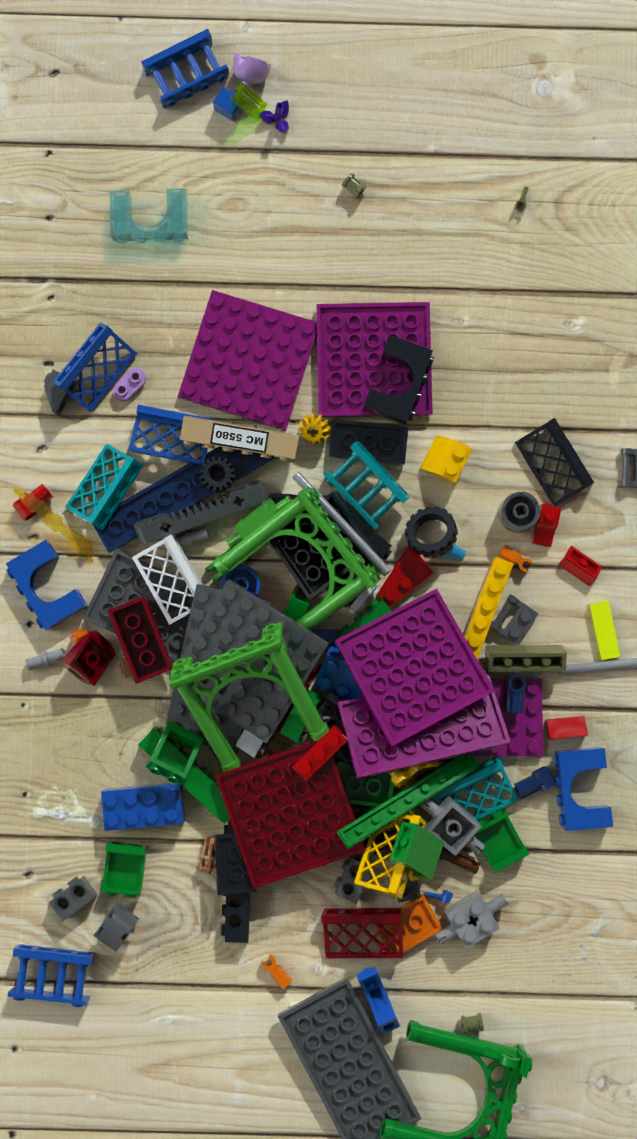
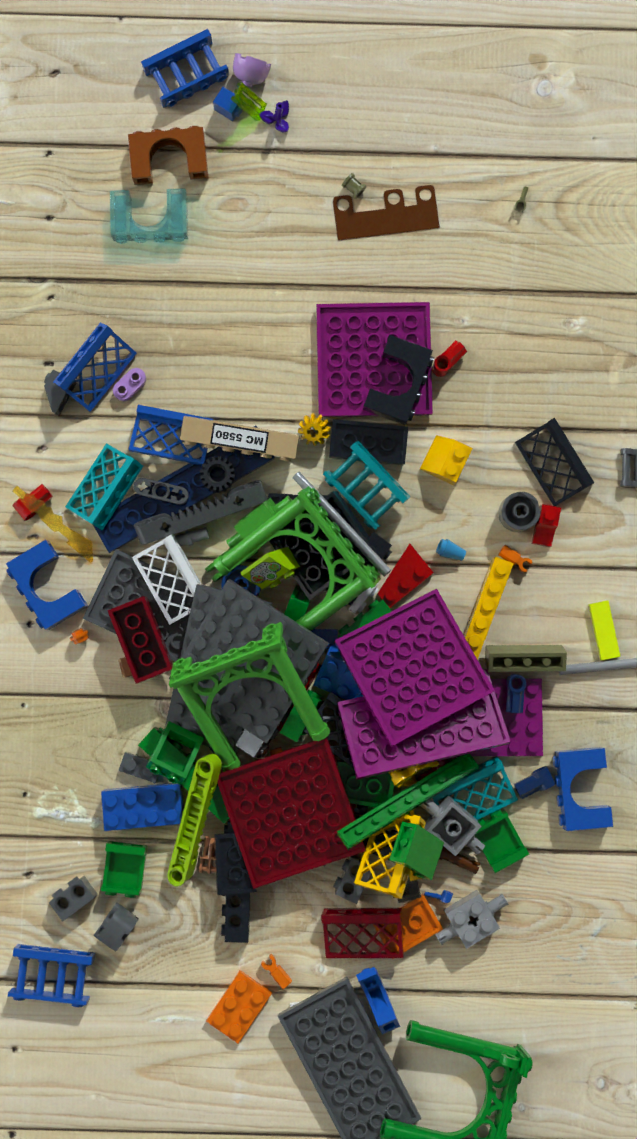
(45, 659): light grey pin -> none
(89, 658): dark red slope -> none
(136, 767): none -> dark grey plate
(144, 145): none -> dark orange arch
(146, 493): none -> dark grey beam
(193, 818): none -> lime gear
(239, 1006): none -> orange plate
(248, 360): magenta plate -> none
(271, 568): none -> lime slope
(320, 753): red plate -> none
(391, 220): none -> reddish brown piece
(423, 516): black tyre -> none
(449, 358): none -> red piece
(472, 1023): olive bush -> none
(518, 623): dark grey plate -> none
(566, 727): red slope -> none
(580, 566): red slope -> none

